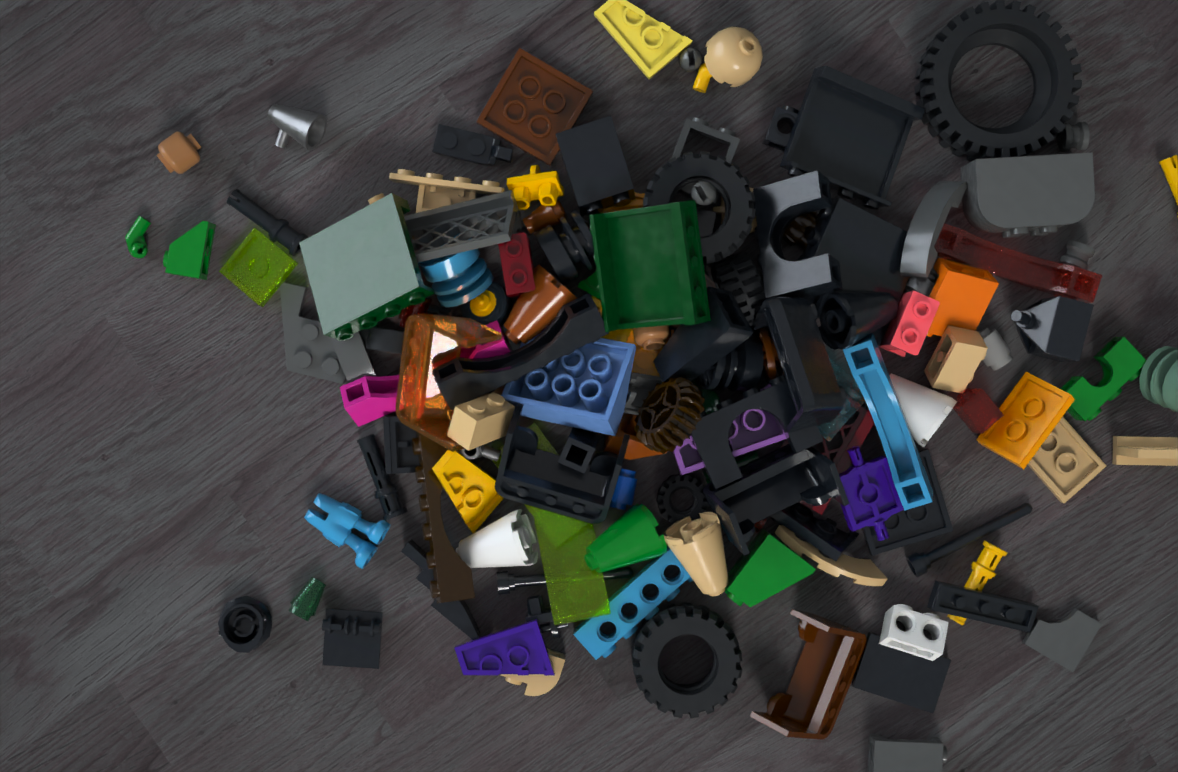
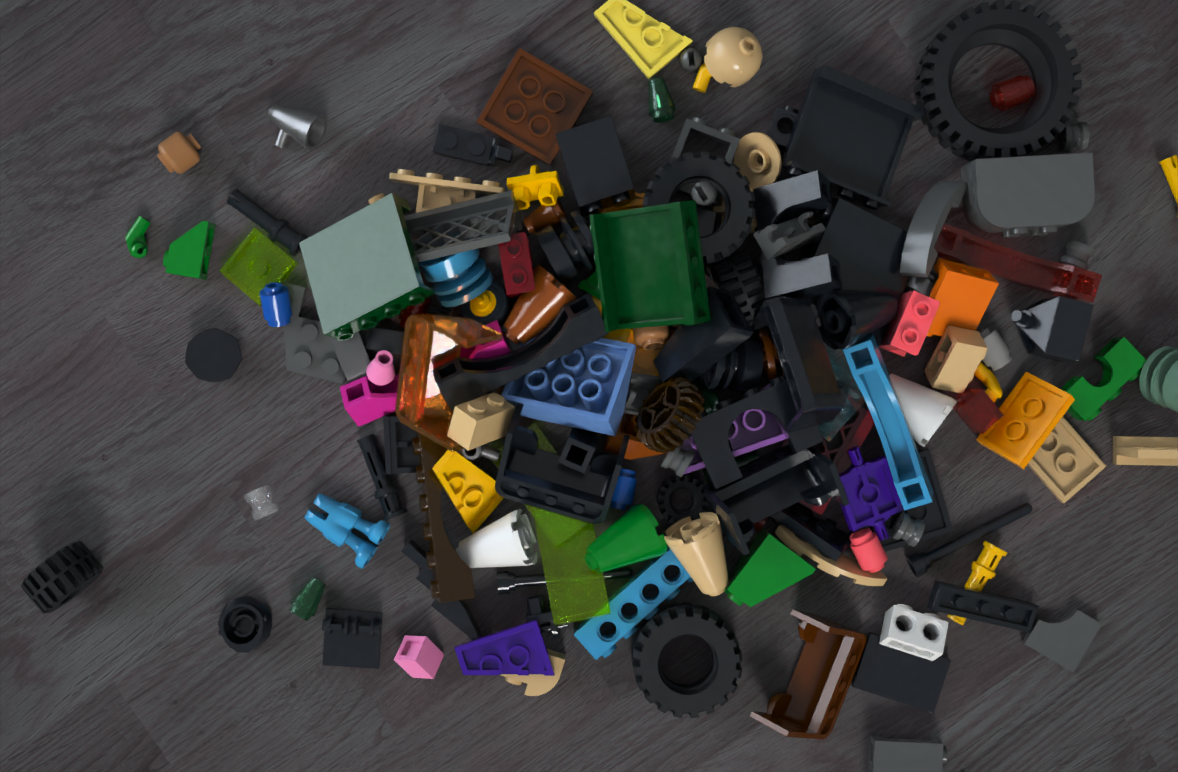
(62, 577): none -> black tyre
(213, 355): none -> black hat
(261, 502): none -> clear wheel
(276, 304): none -> blue brick
(381, 368): none -> bright pink cone
(419, 657): none -> bright pink panel
(660, 102): none -> clear green cone
(678, 460): none -> dark grey wheel
(749, 159): none -> tan dish
(787, 236): none -> dark grey hinge
(868, 550): none -> coral brick
(908, 529): none -> dark grey wheel
(990, 381): none -> yellow arm
(1012, 92): none -> clear red brick

